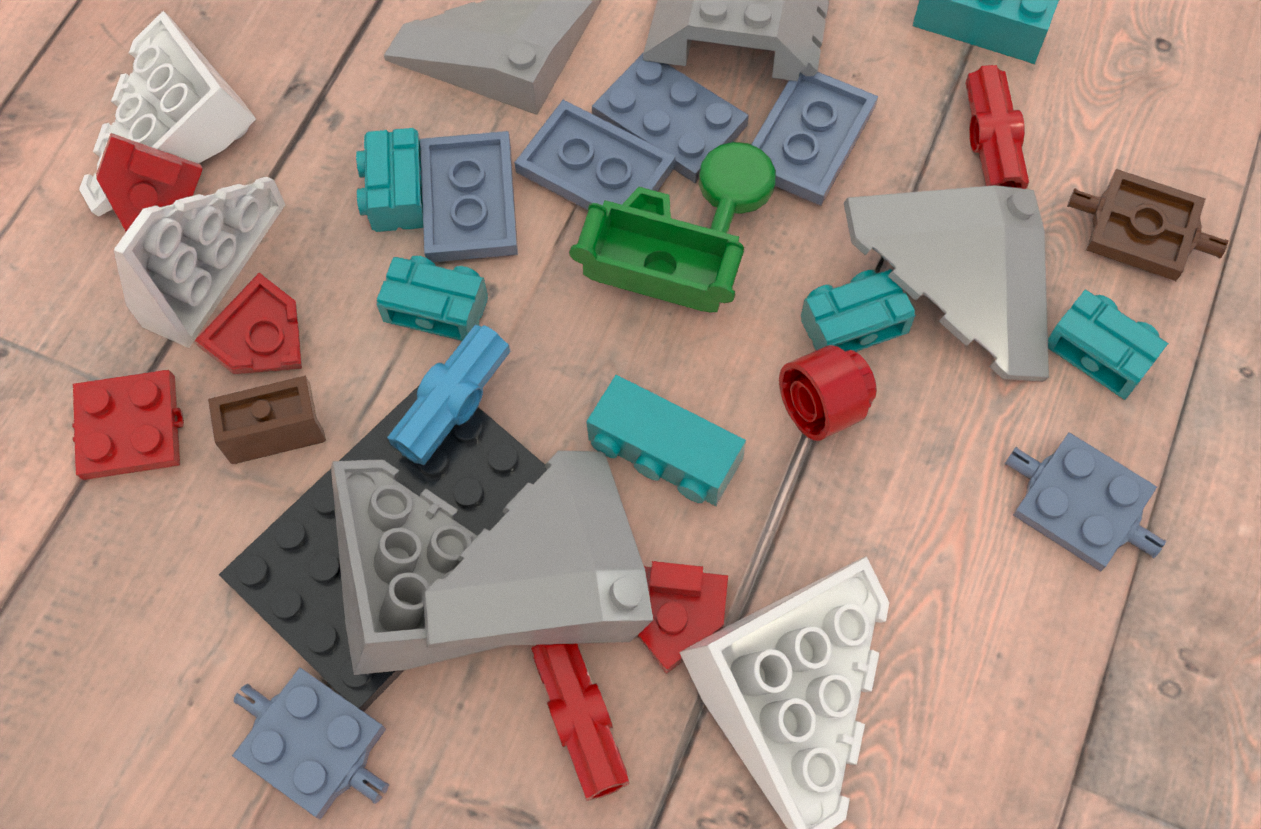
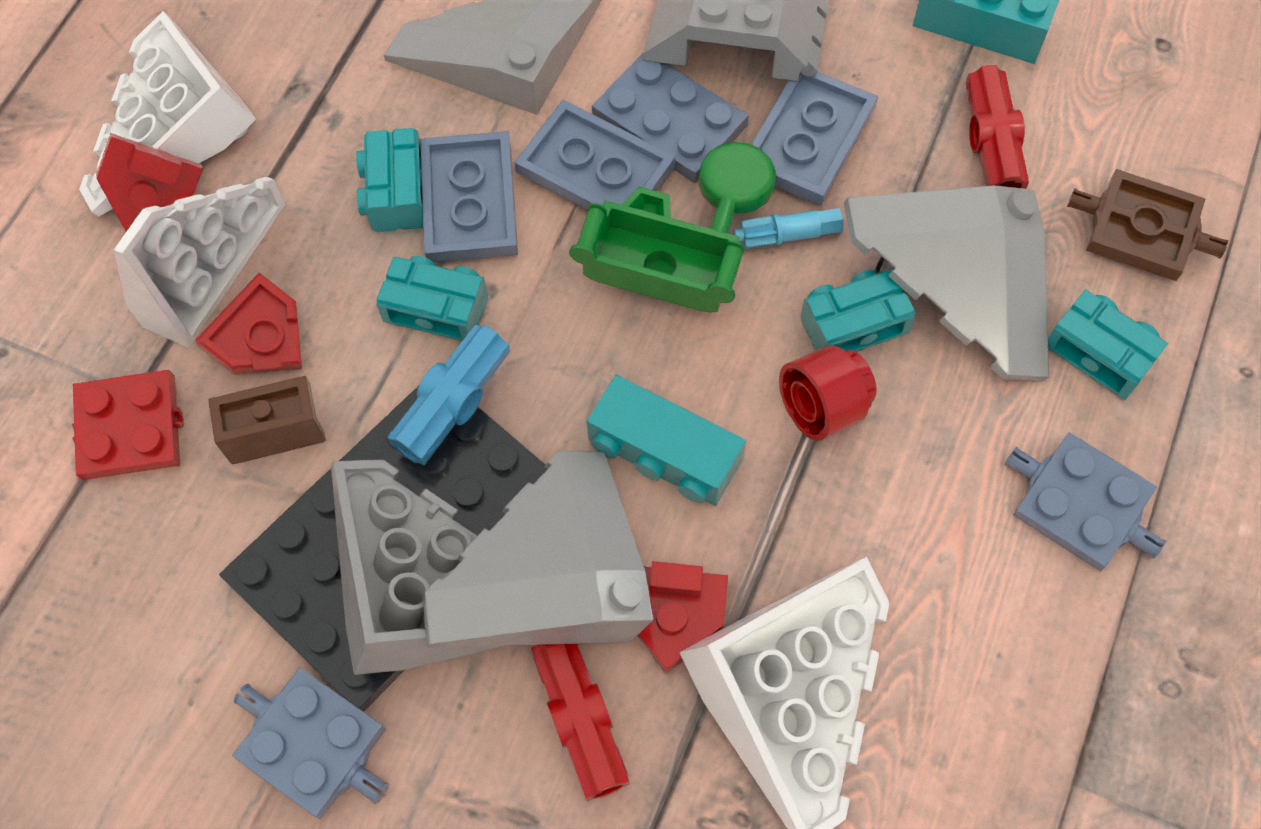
(788, 228): none -> medium azure piece

